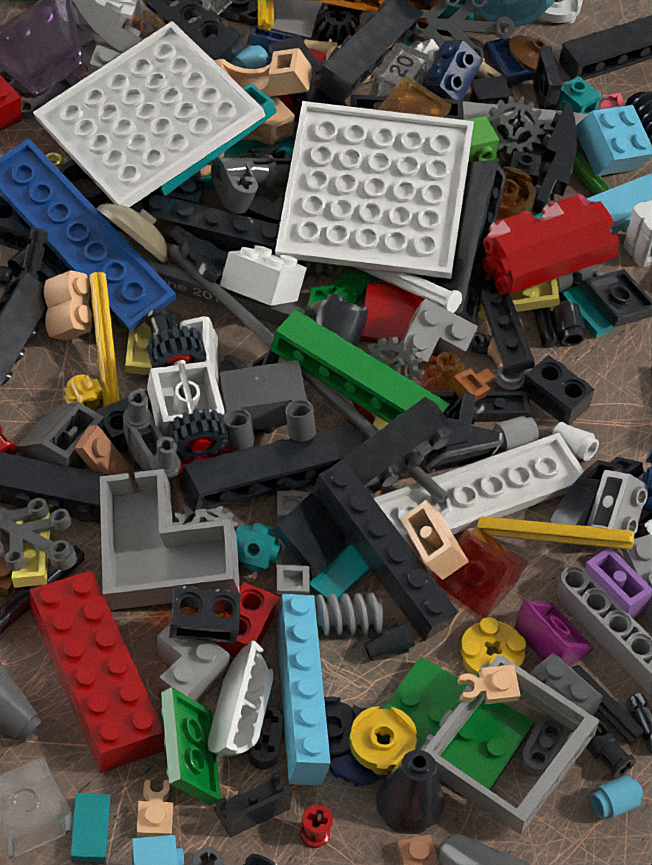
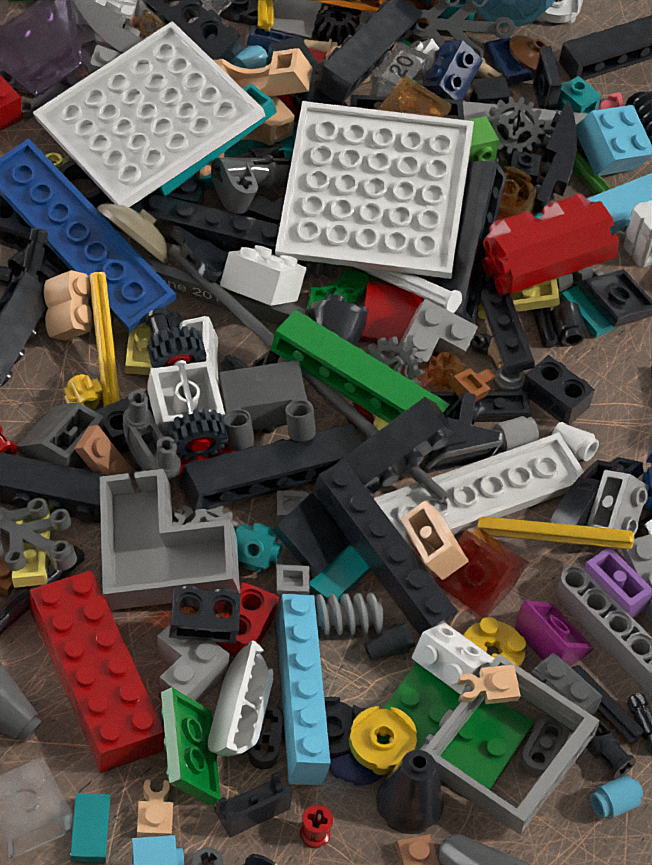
(449, 655): none -> white brick

